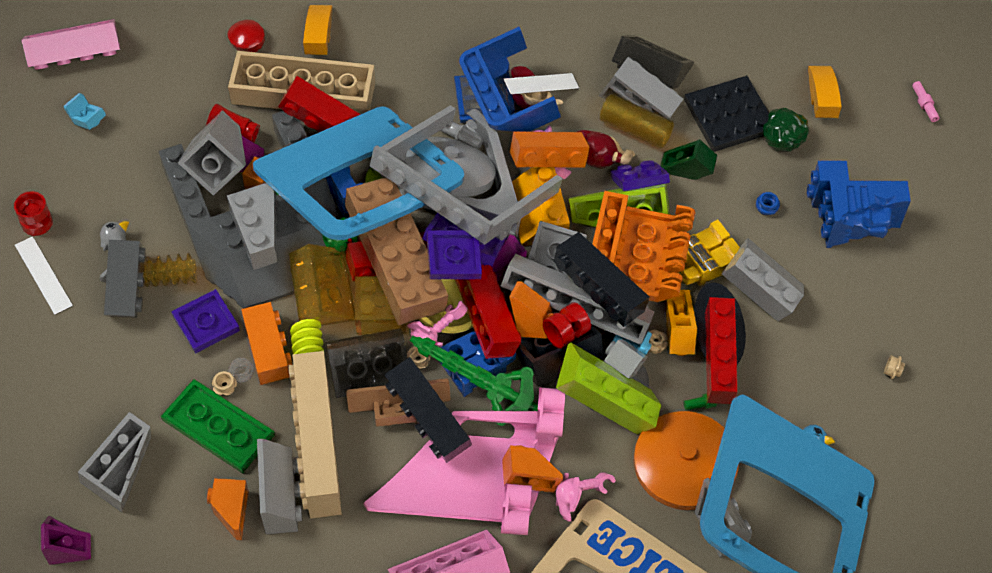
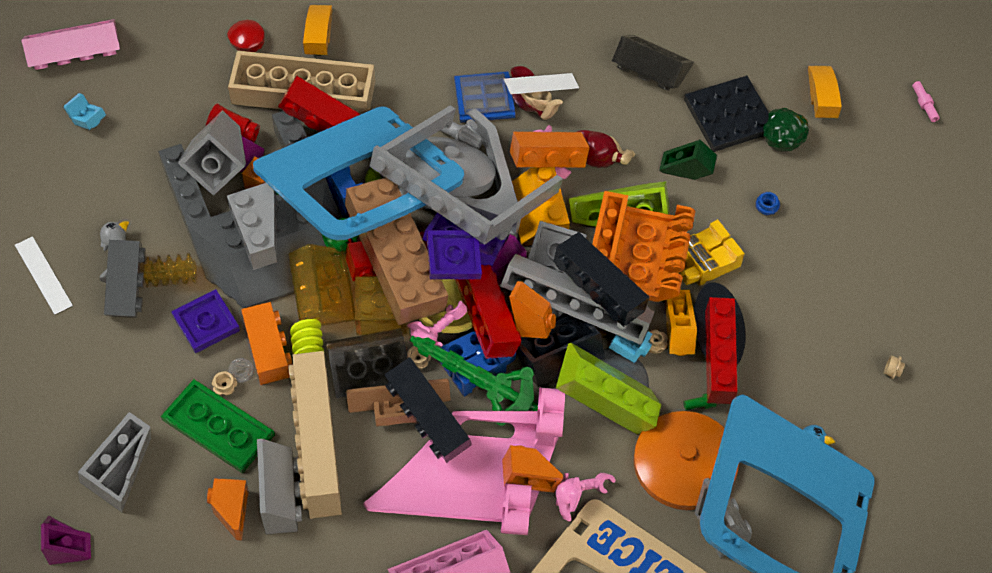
(33, 213): red wheel -> none
(483, 68): blue windscreen -> none
(566, 325): red wheel -> none
(624, 358): light grey brick -> none
(636, 120): clear yellow piece -> none
(641, 176): dark purple plate -> none
(643, 89): light grey wedge -> none
(764, 280): light grey slope -> none
(855, 207): blue brick -> none

